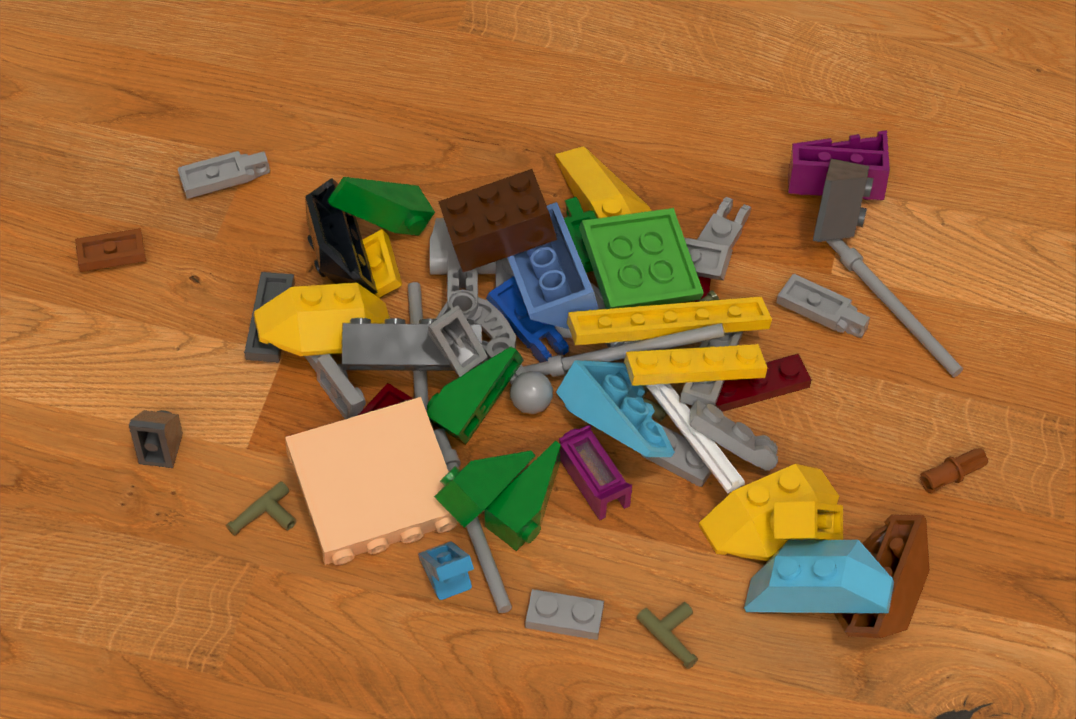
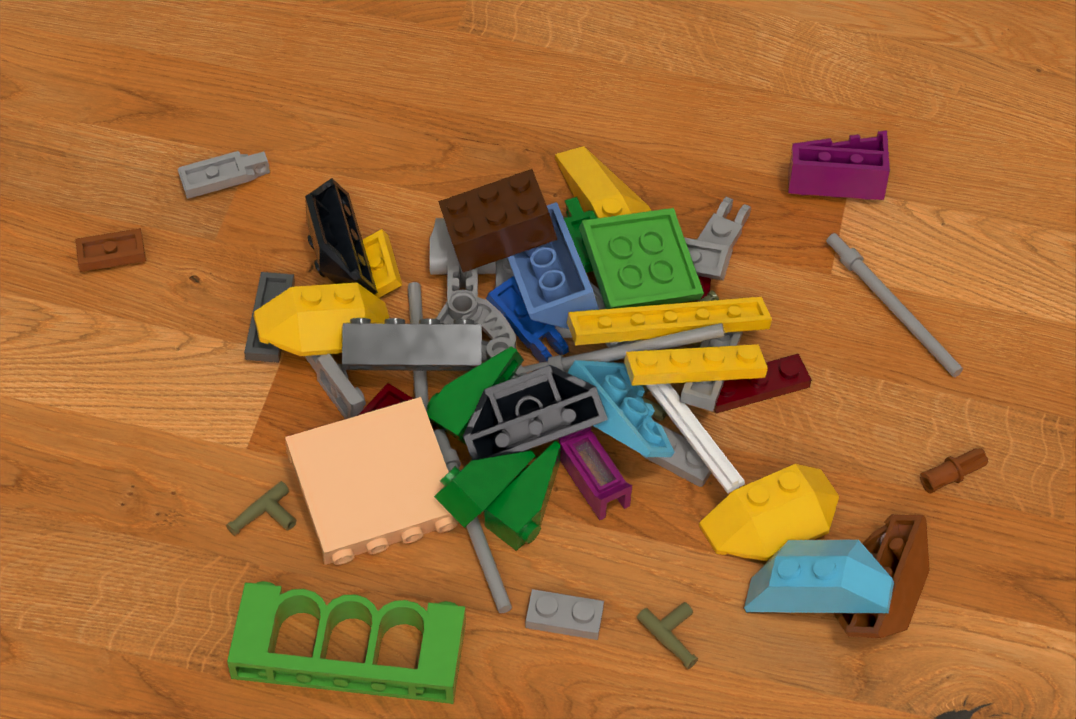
(156, 437): dark grey slope -> none
(267, 607): none -> bright green fence
(385, 204): green slope -> none
(447, 569): dark azure slope -> none
(457, 341): light grey slope -> none
(531, 412): none -> black wedge
(733, 436): light grey hinge -> none
(807, 521): yellow slope -> none
(822, 306): light grey hinge -> none
(842, 200): dark grey slope -> none

